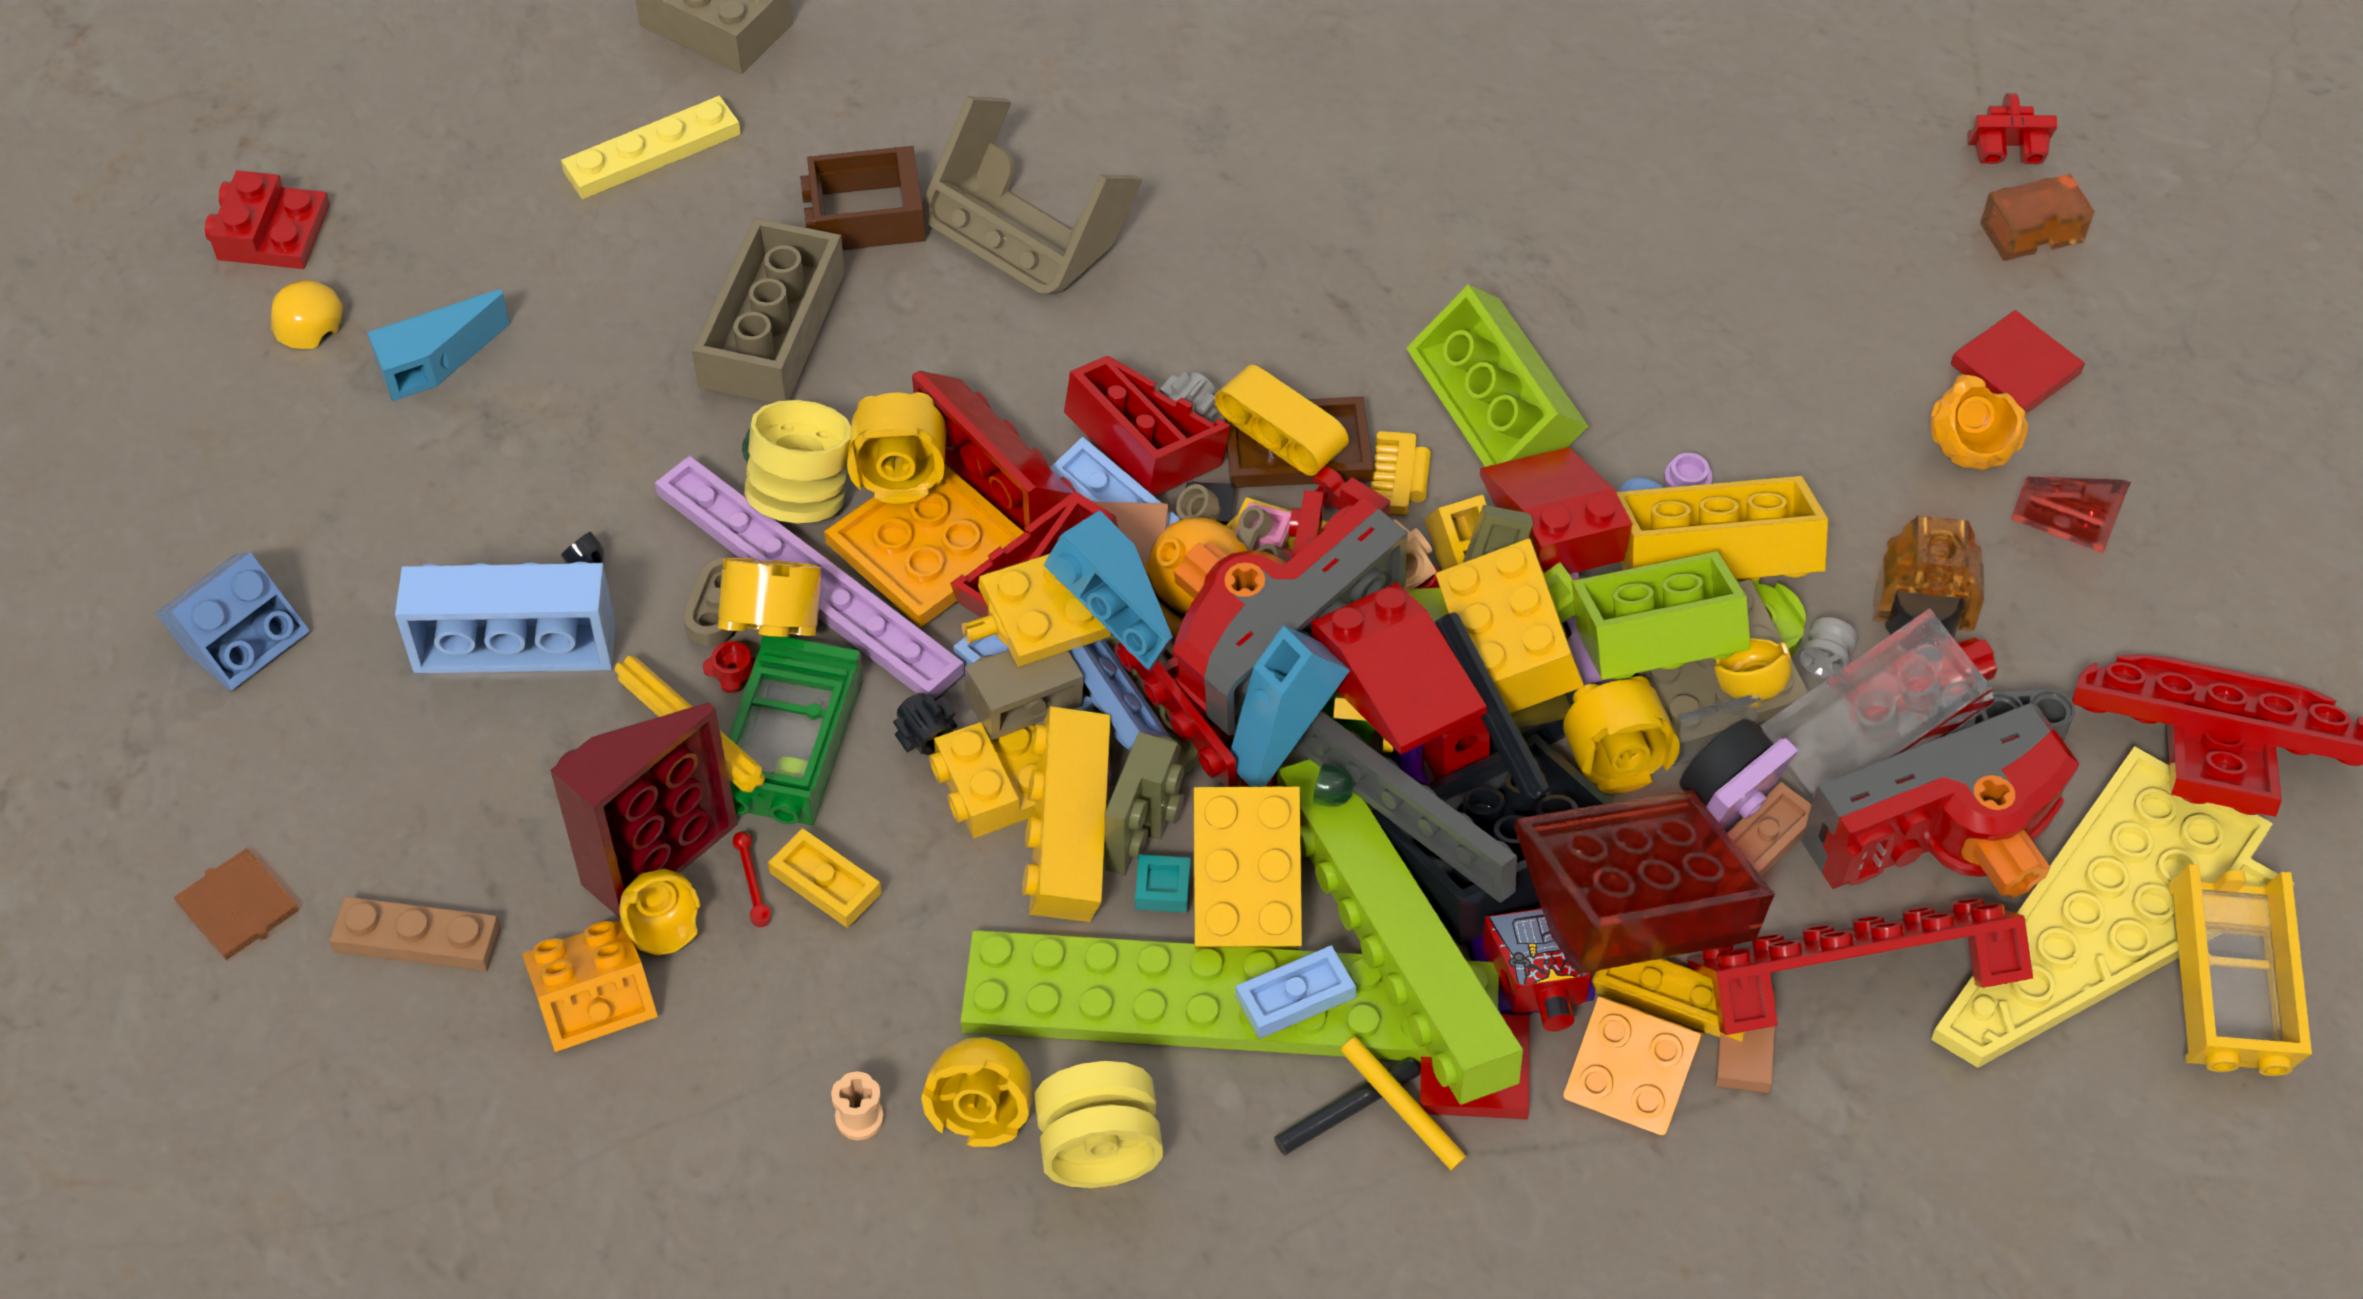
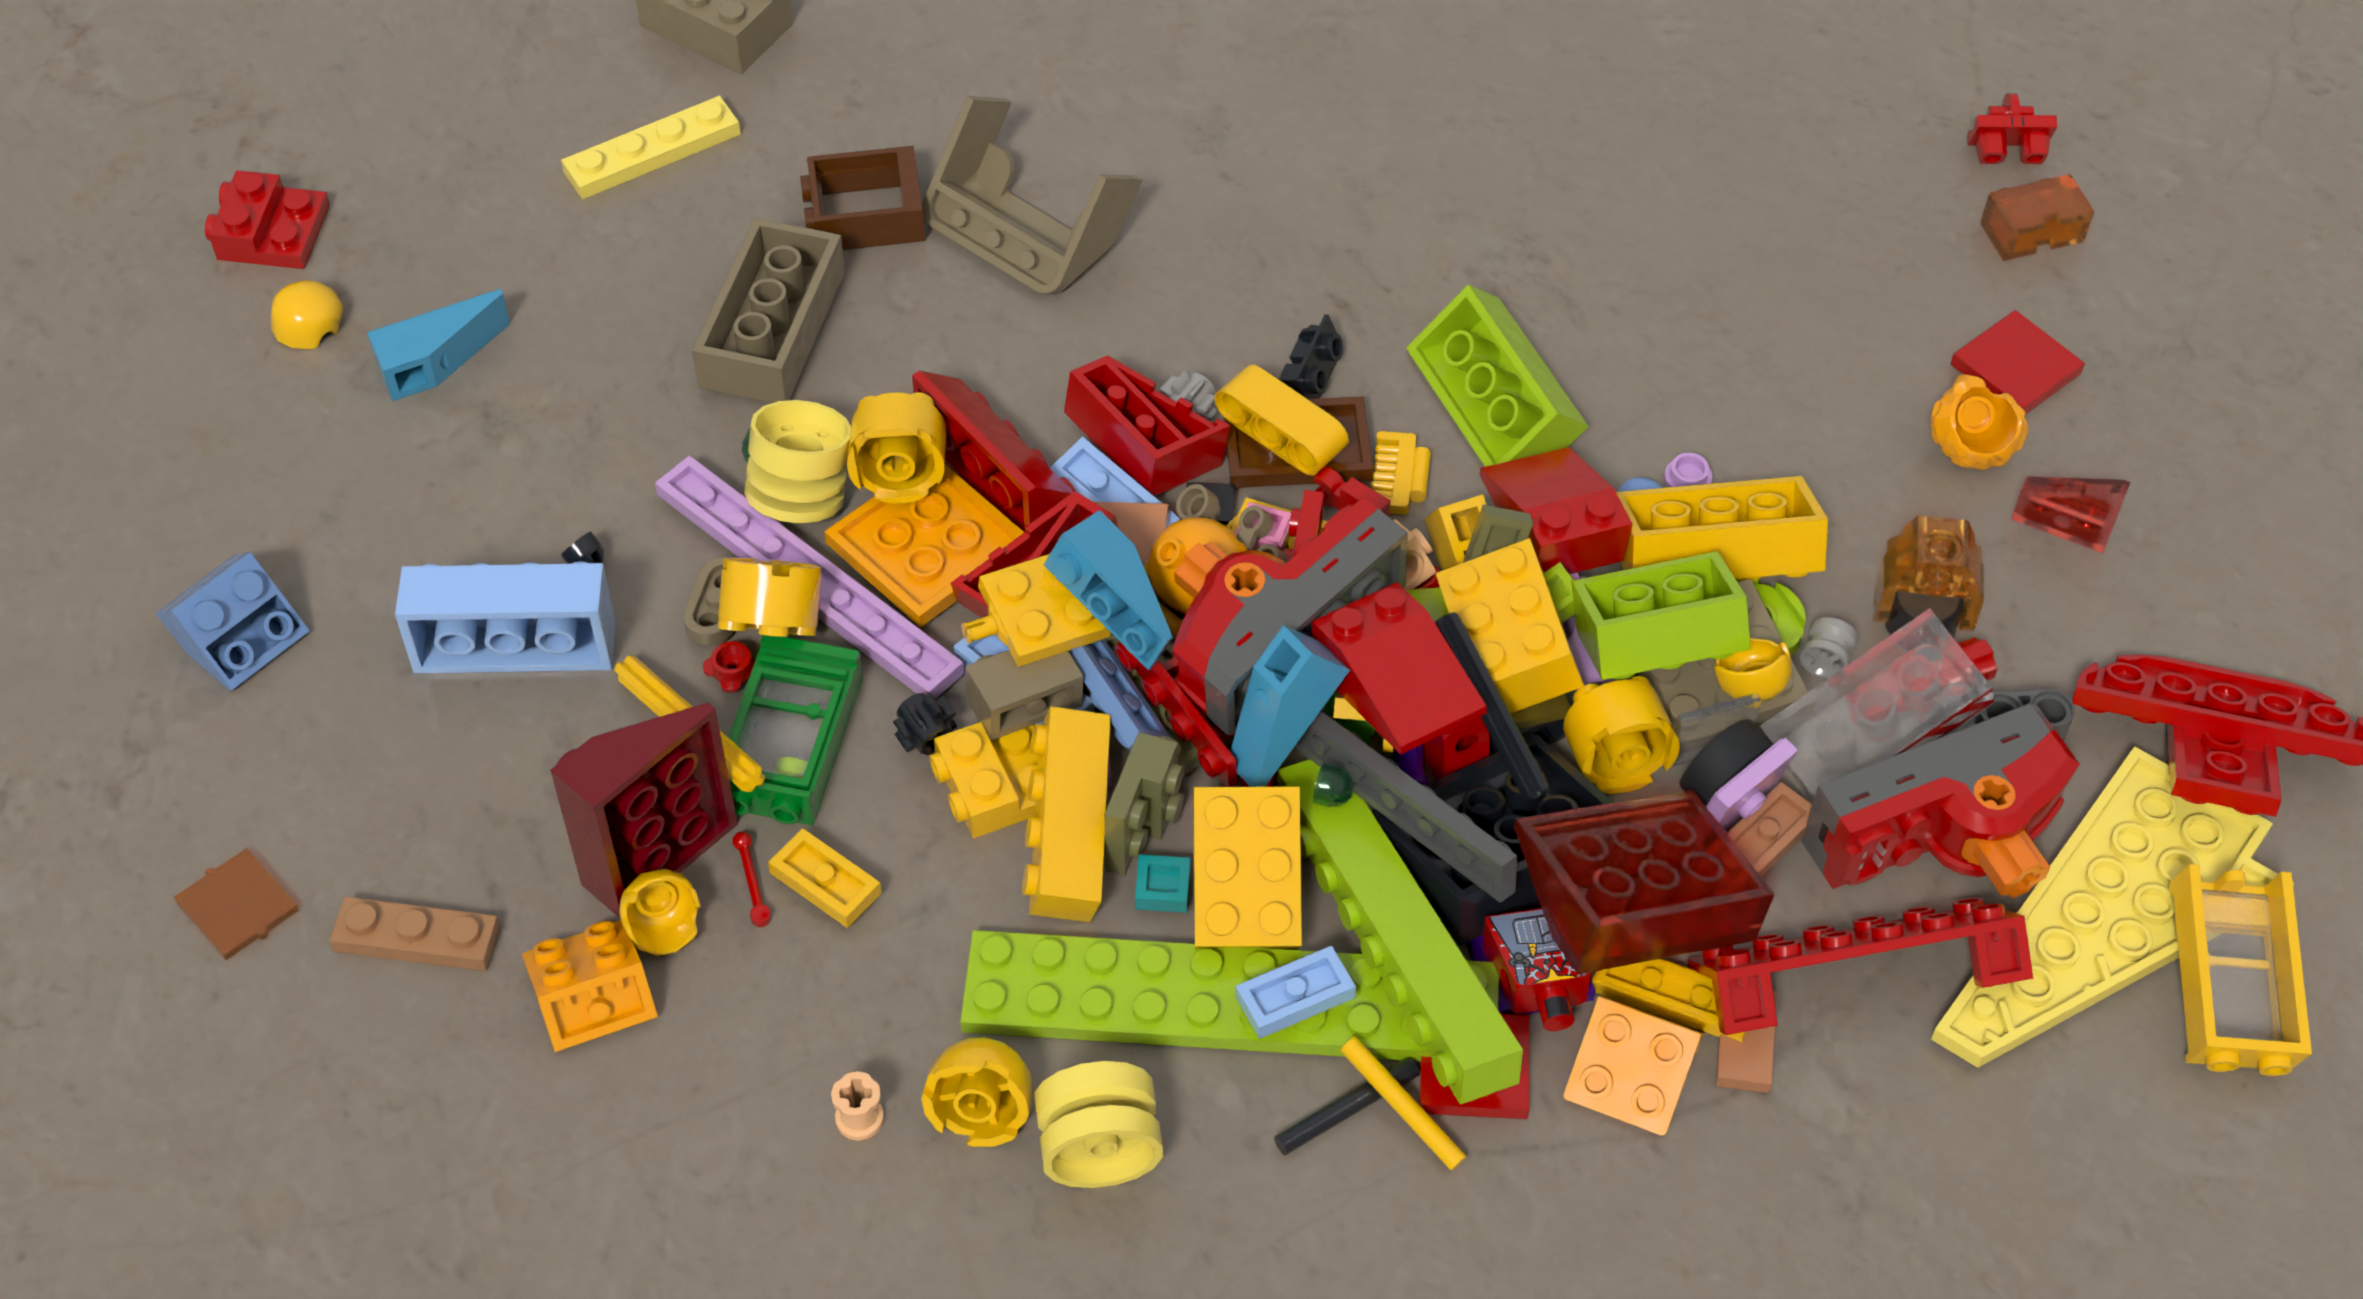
(1313, 359): none -> black hinge

